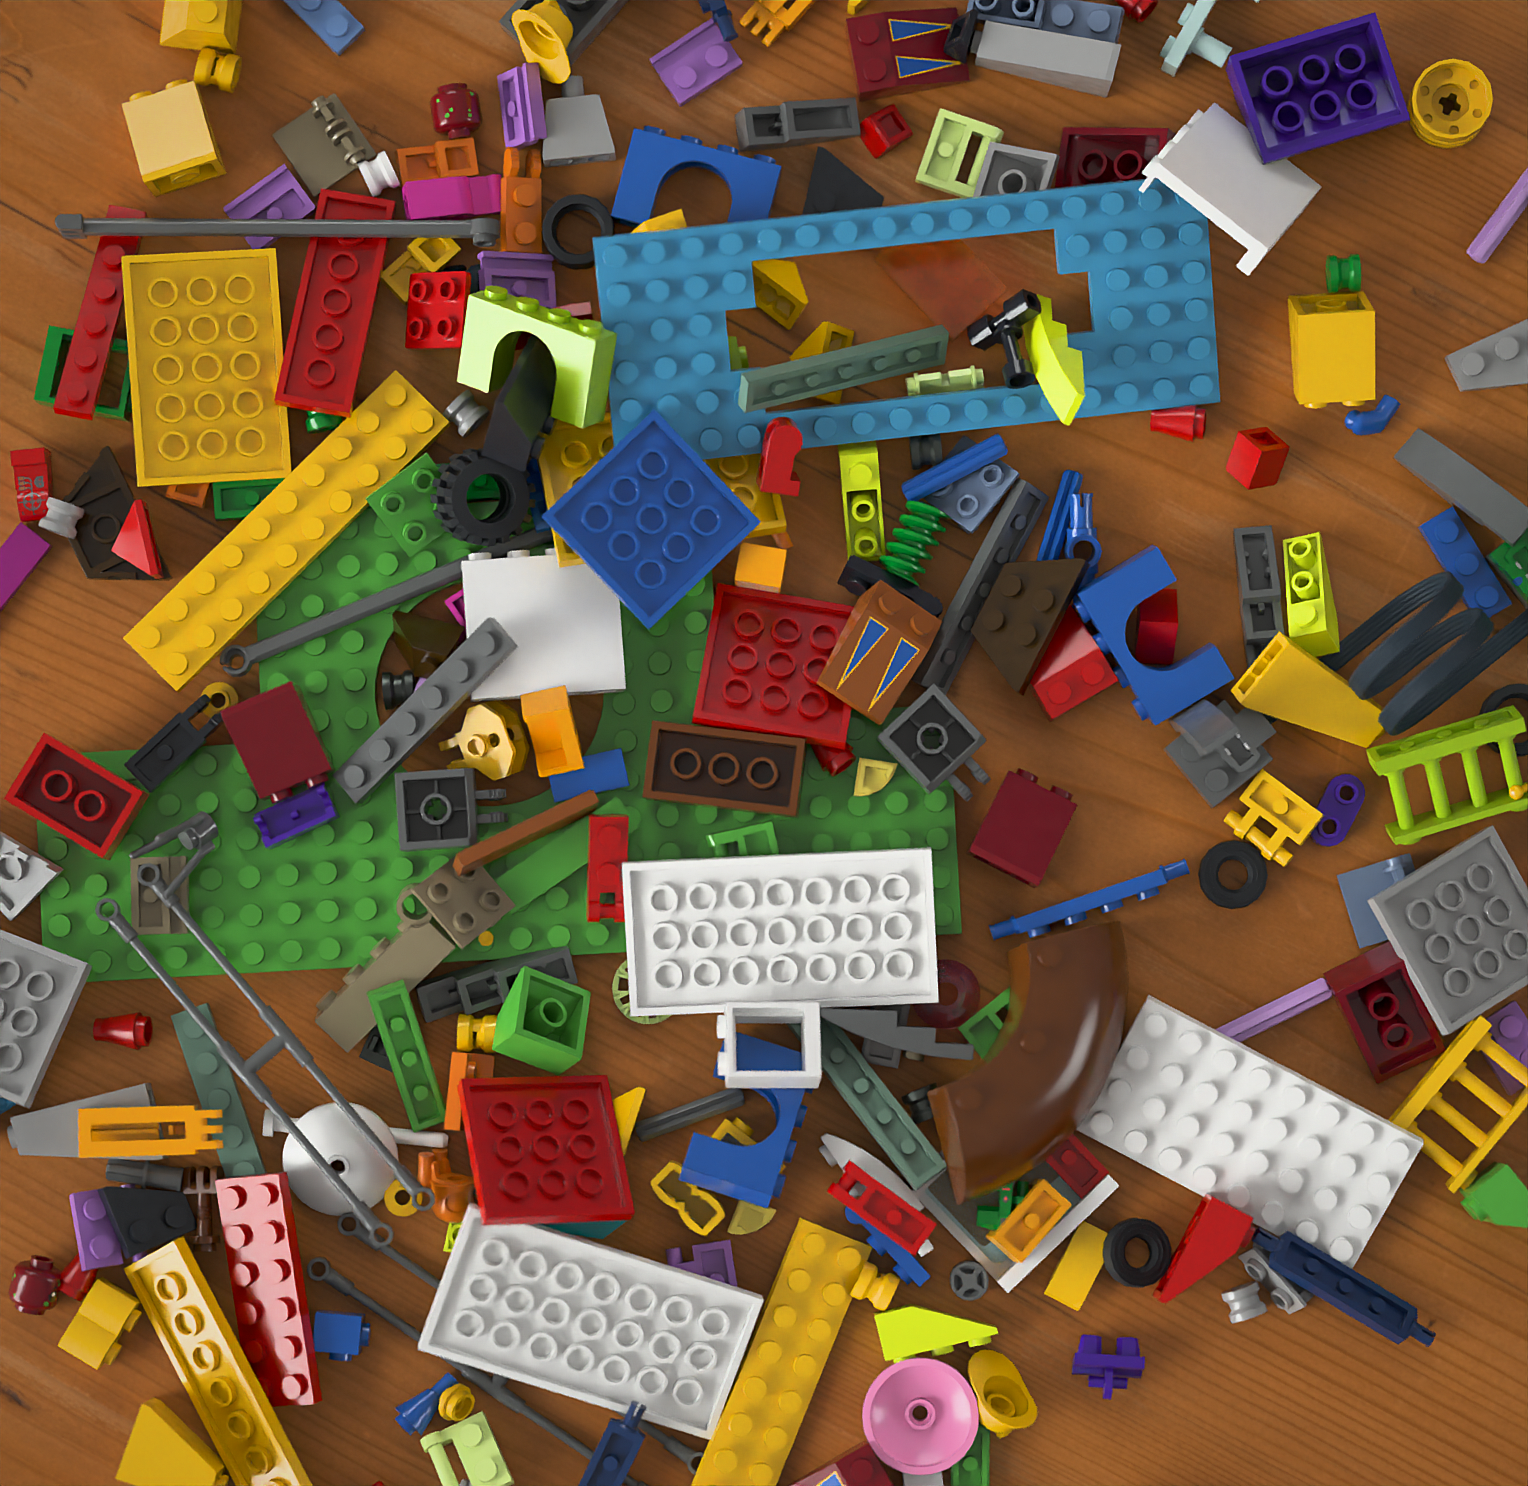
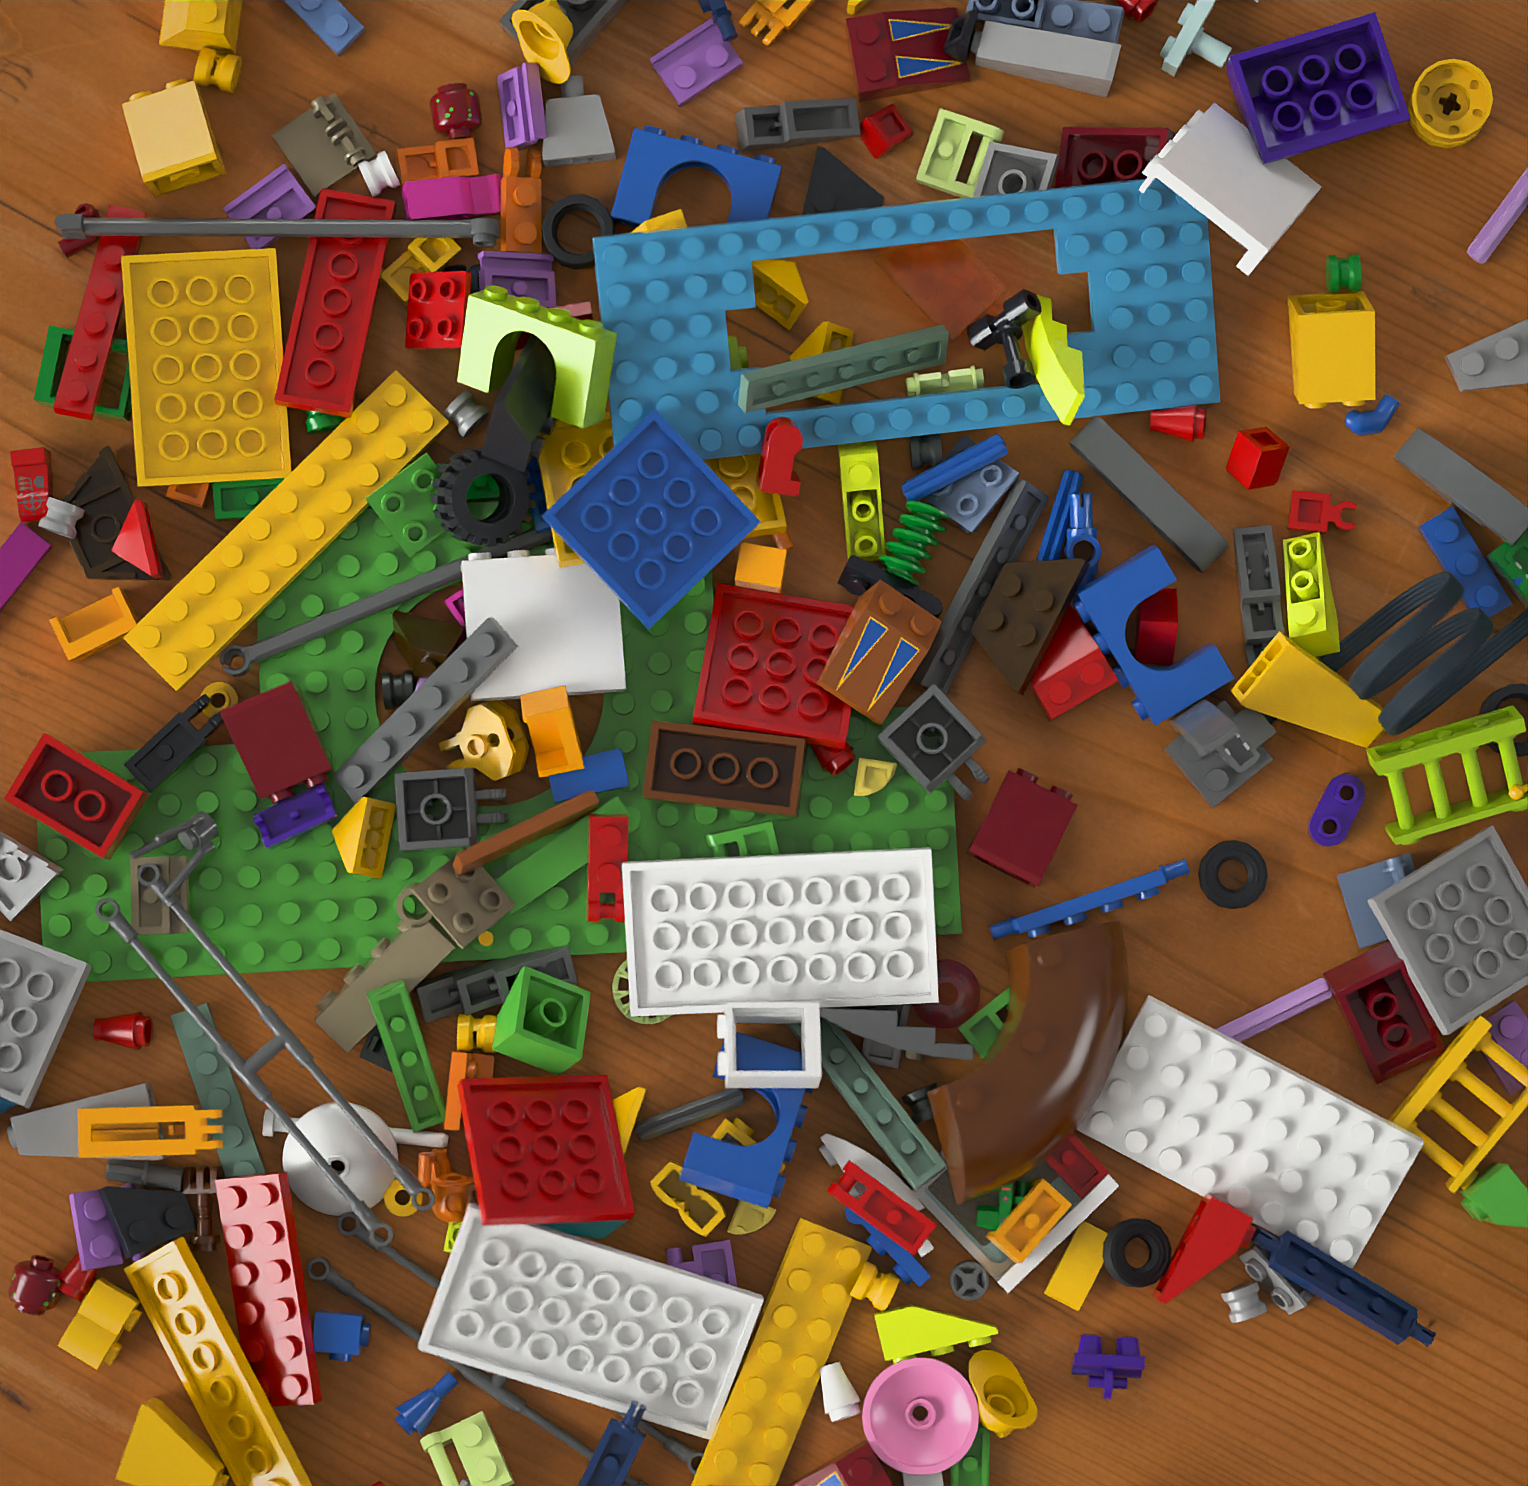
(73, 246): none -> dark red arm
(95, 626): none -> light orange panel
(365, 836): none -> yellow slope
(456, 1403): yellow plate -> none
(838, 1393): none -> white cone
(1149, 494): none -> dark grey beam
(1279, 807): yellow plate -> none
(1313, 512): none -> red plate

